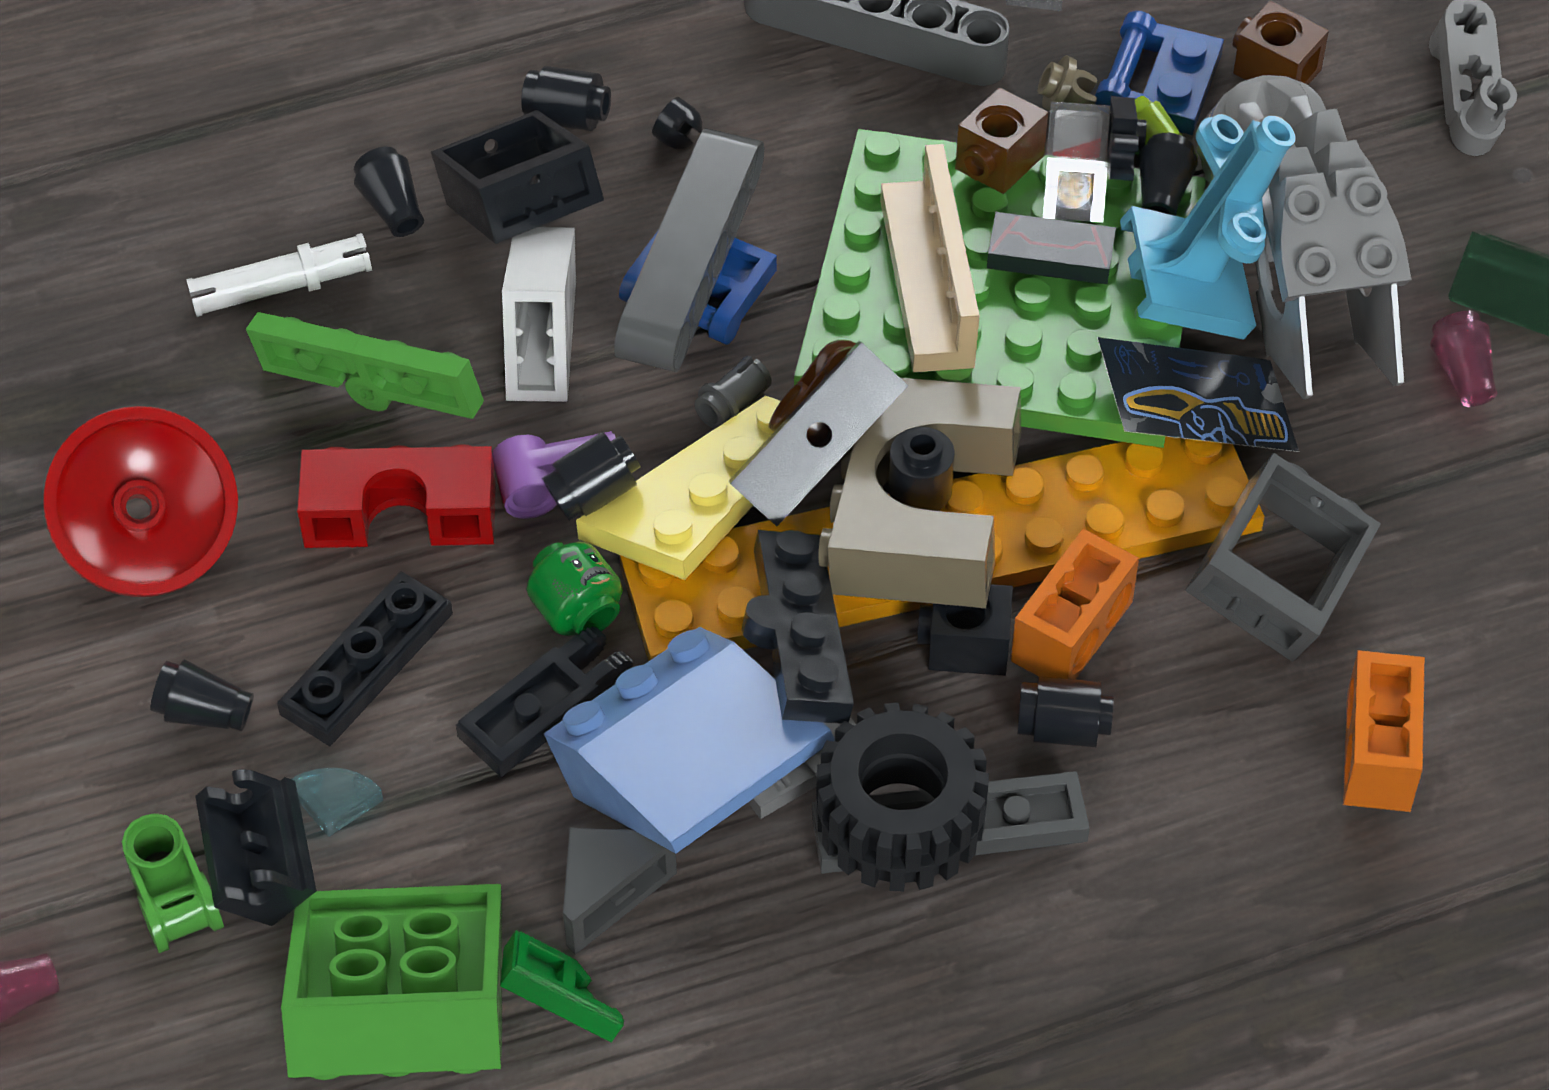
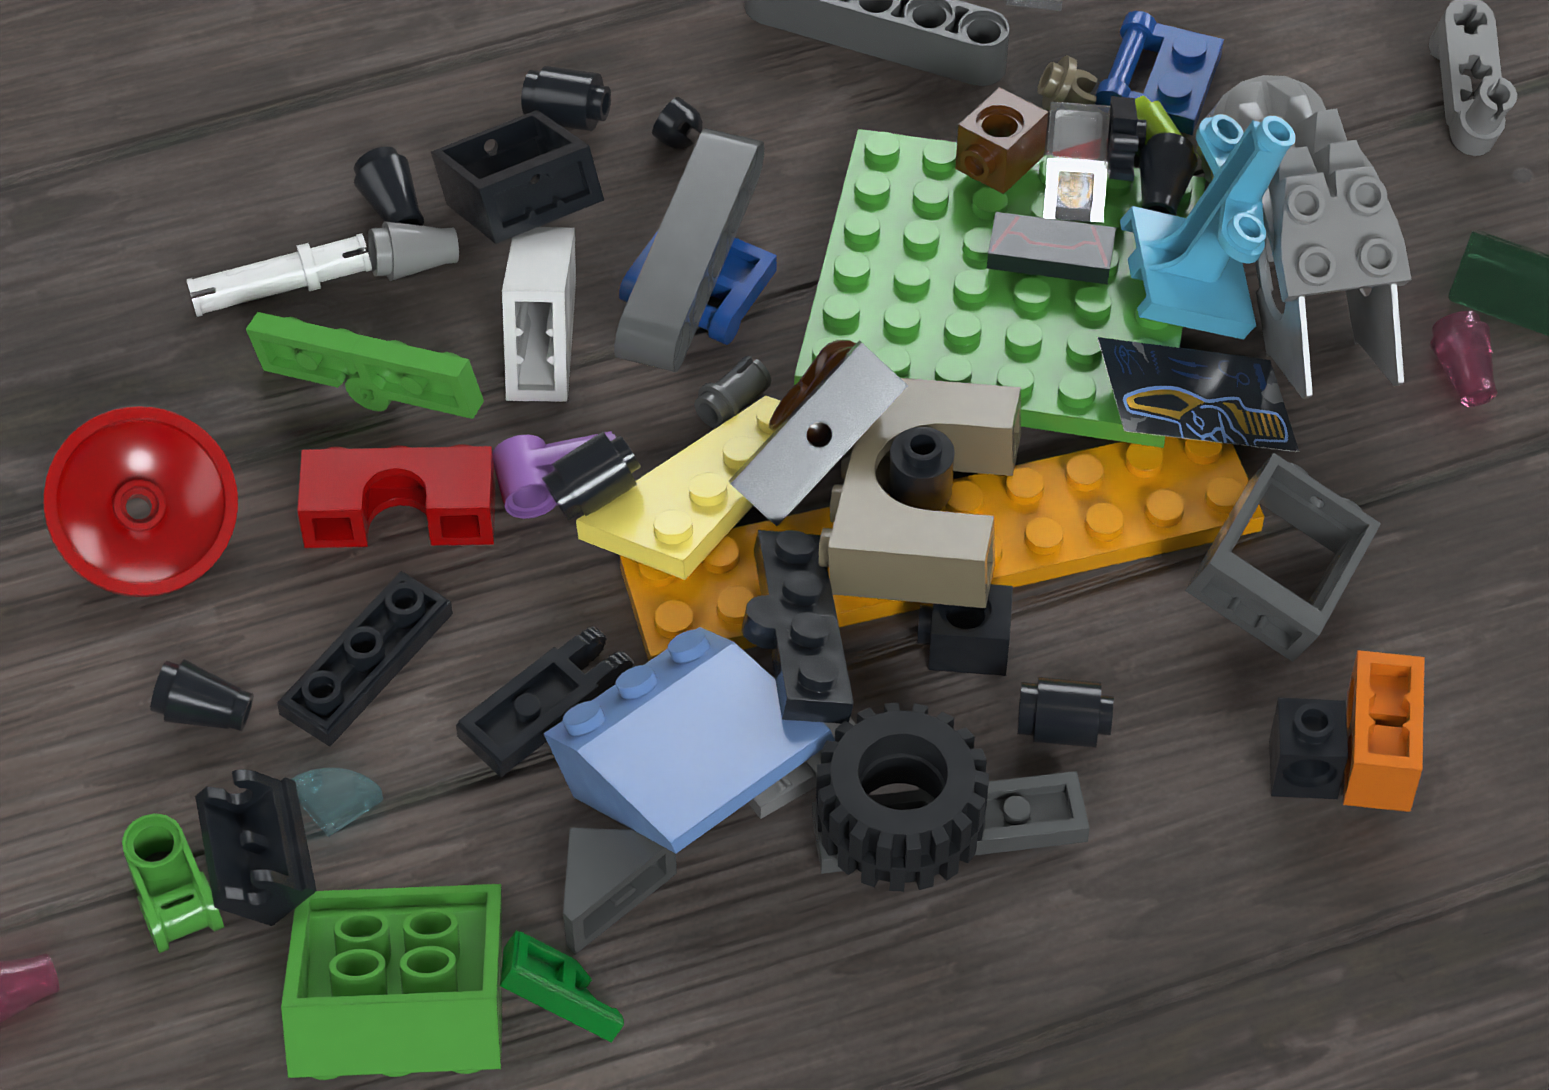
(409, 249): none -> light grey cone
(574, 588): green head -> none
(931, 268): tan fence -> none
(1074, 608): orange brick -> none
(1279, 45): reddish brown brick -> none
(1308, 748): none -> black brick

